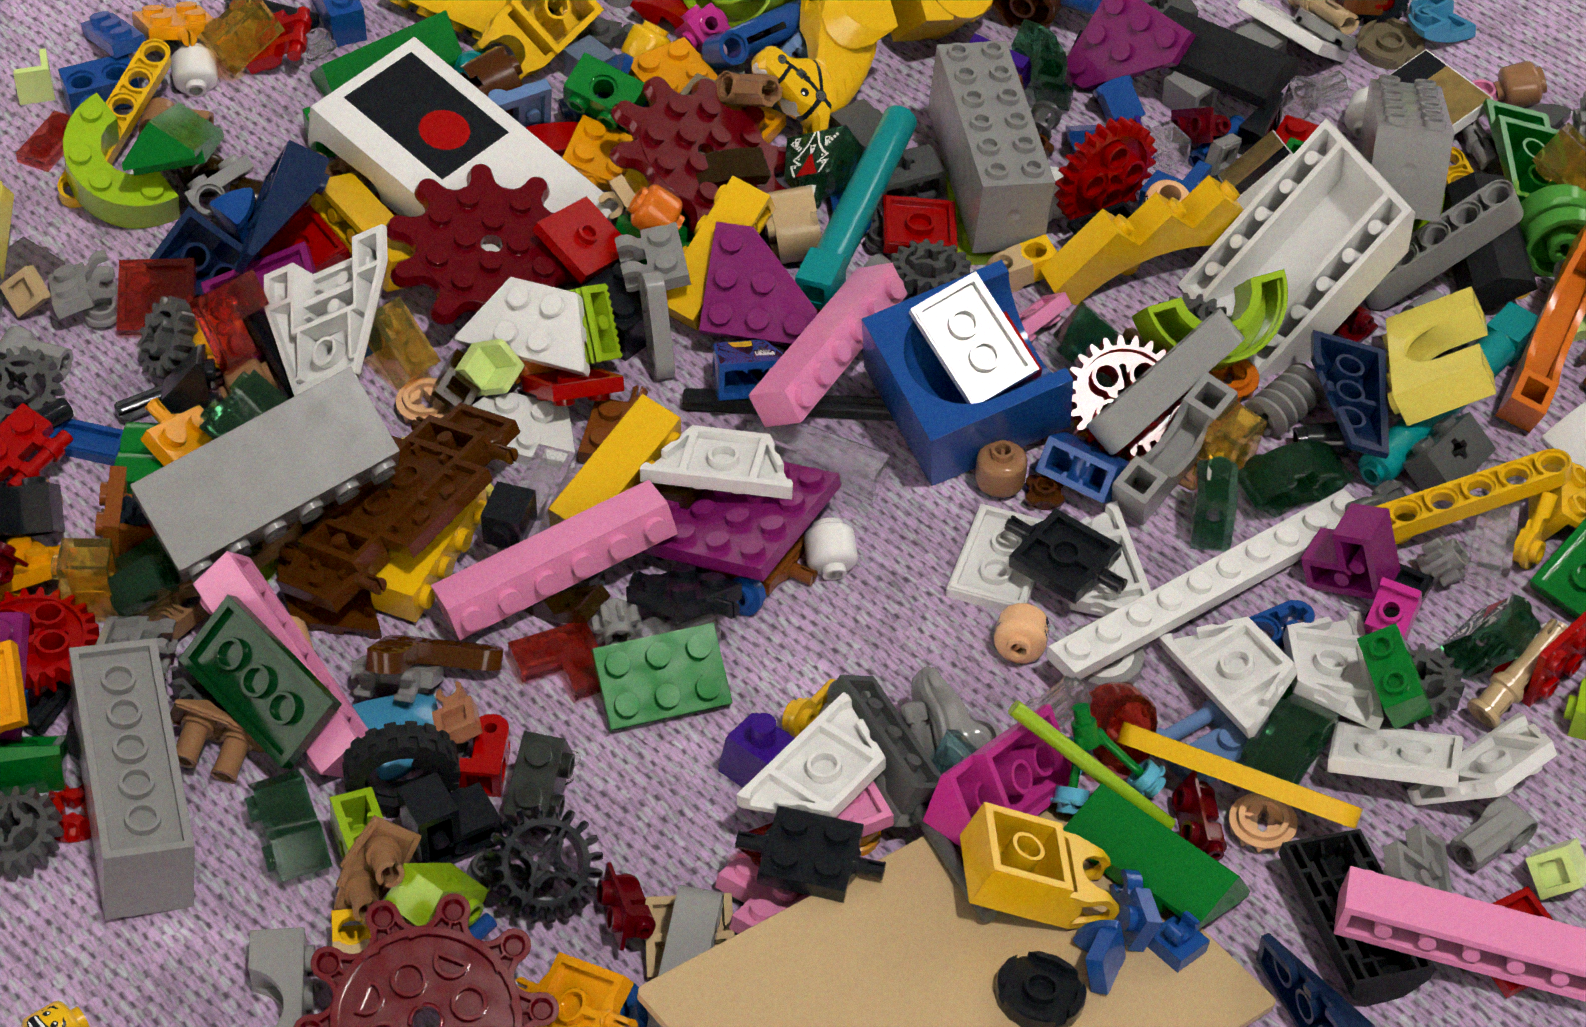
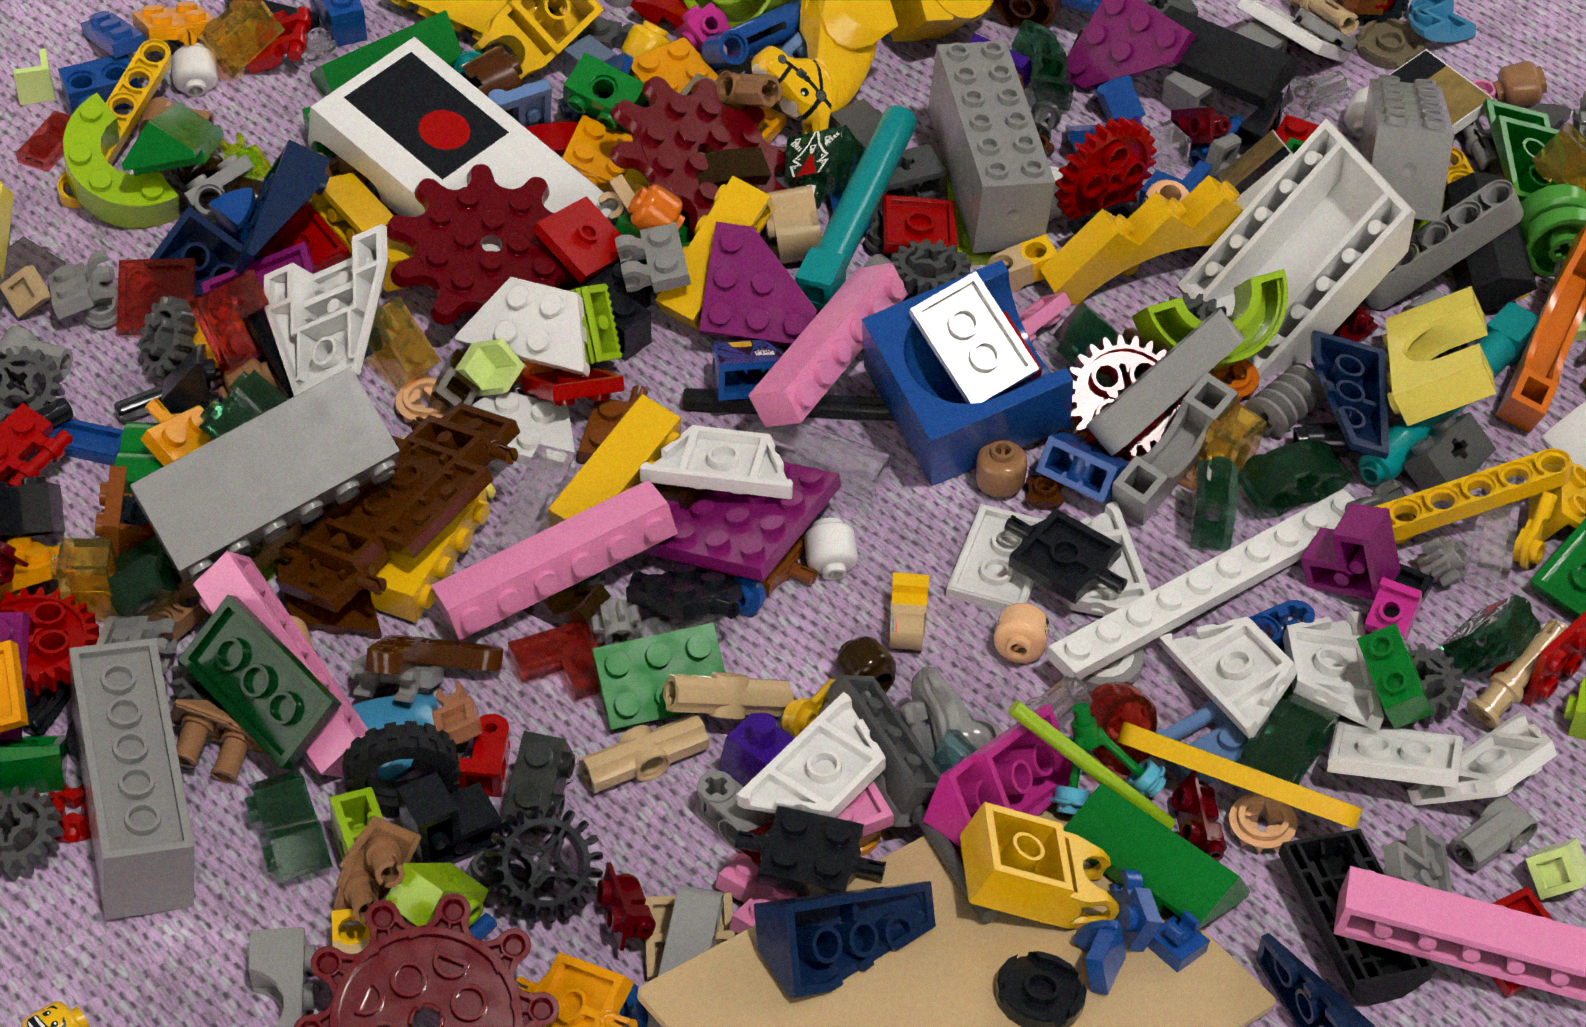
(260, 162): none -> clear neon green plate
(508, 515): black brick -> none
(643, 753): none -> tan piece
(656, 325): light grey beam -> none
(723, 815): none -> light grey piece
(726, 695): none -> tan piece
(830, 936): none -> dark blue wedge
(866, 658): none -> dark brown head
(908, 610): none -> leg

